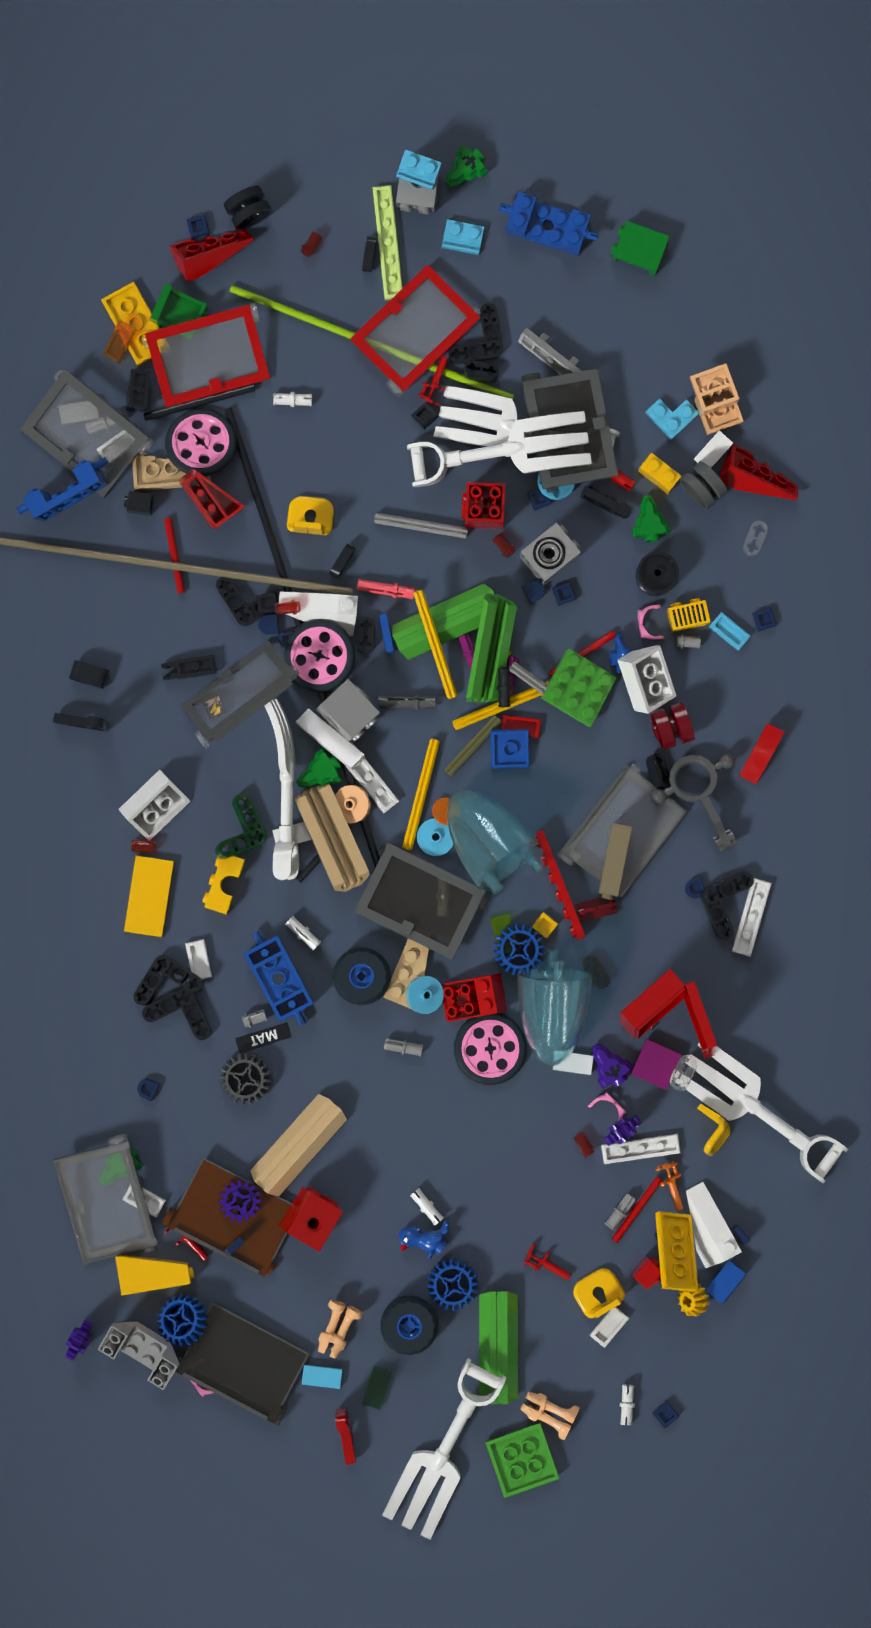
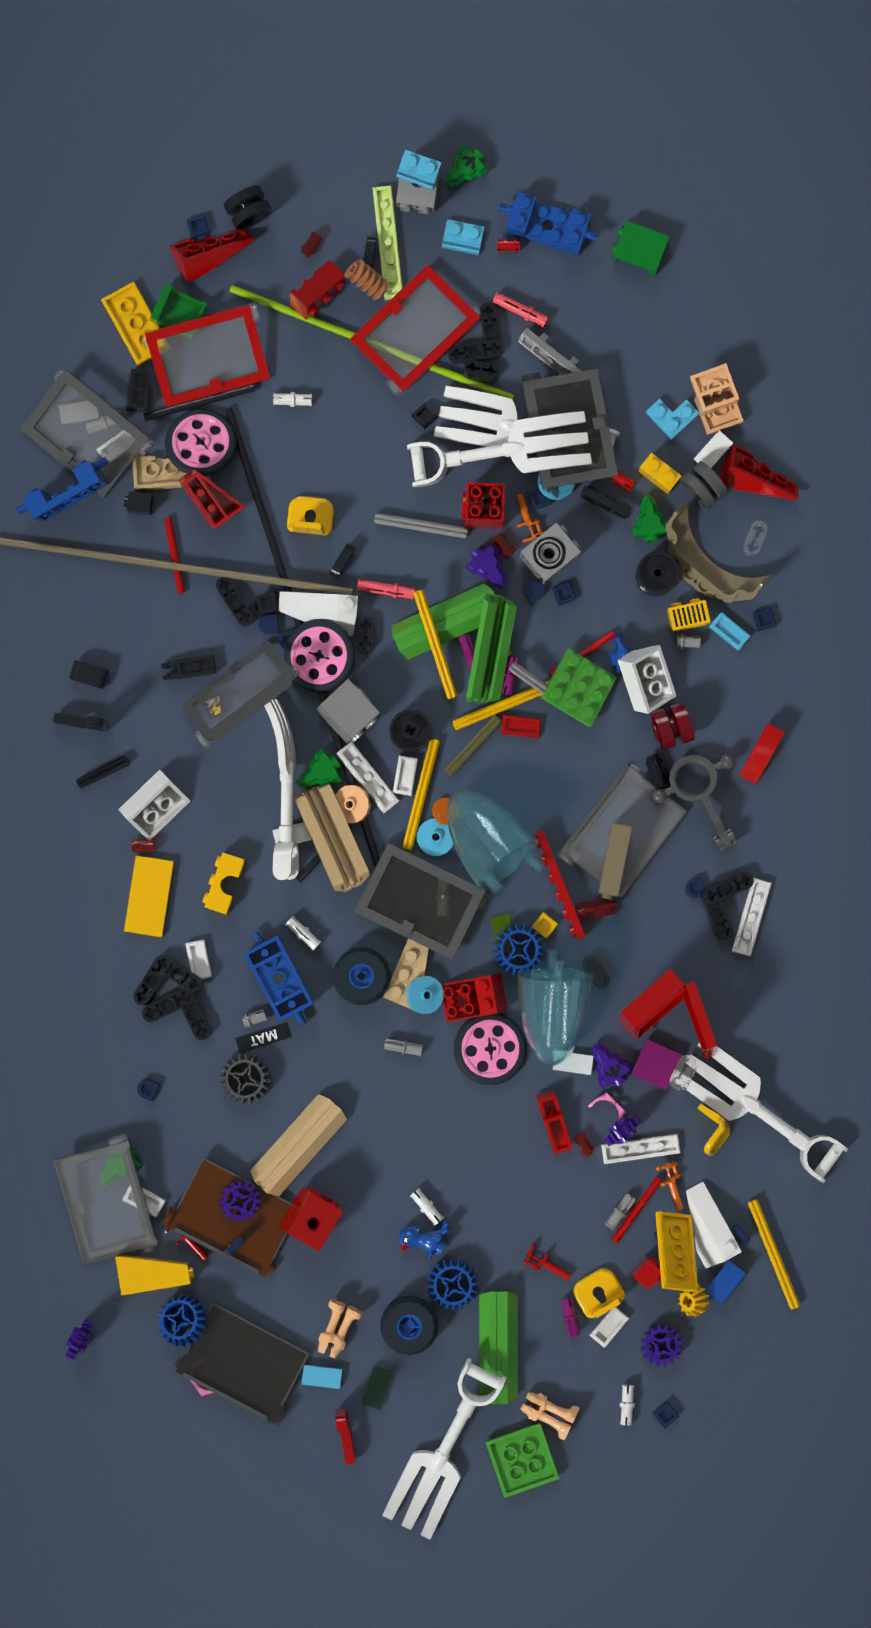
(102, 771): none -> black axle
(119, 341): clear orange tile -> none
(144, 1347): light grey slope -> none
(249, 830): dark green beam -> none
(288, 607): clear red pin -> none
(317, 290): none -> red wedge
(330, 739): white tile -> none
(366, 278): none -> nougat piece
(386, 634): blue tile -> none
(403, 740): none -> black wheel
(405, 775): none -> white tile
(406, 702): dark grey pin -> none
(435, 381): red piece -> none
(488, 565): none -> dark purple rock
(504, 687): black pin -> none
(508, 245): none -> red pin
(509, 748): blue tile -> none
(511, 305): none -> coral pin
(527, 519): none -> orange piece
(554, 1121): none -> red slope
(570, 1317): none -> magenta axle
(643, 633): bright pink cap -> none
(656, 1352): none -> dark purple gear
(700, 570): none -> dark tan windscreen
(774, 1254): none -> yellow axle

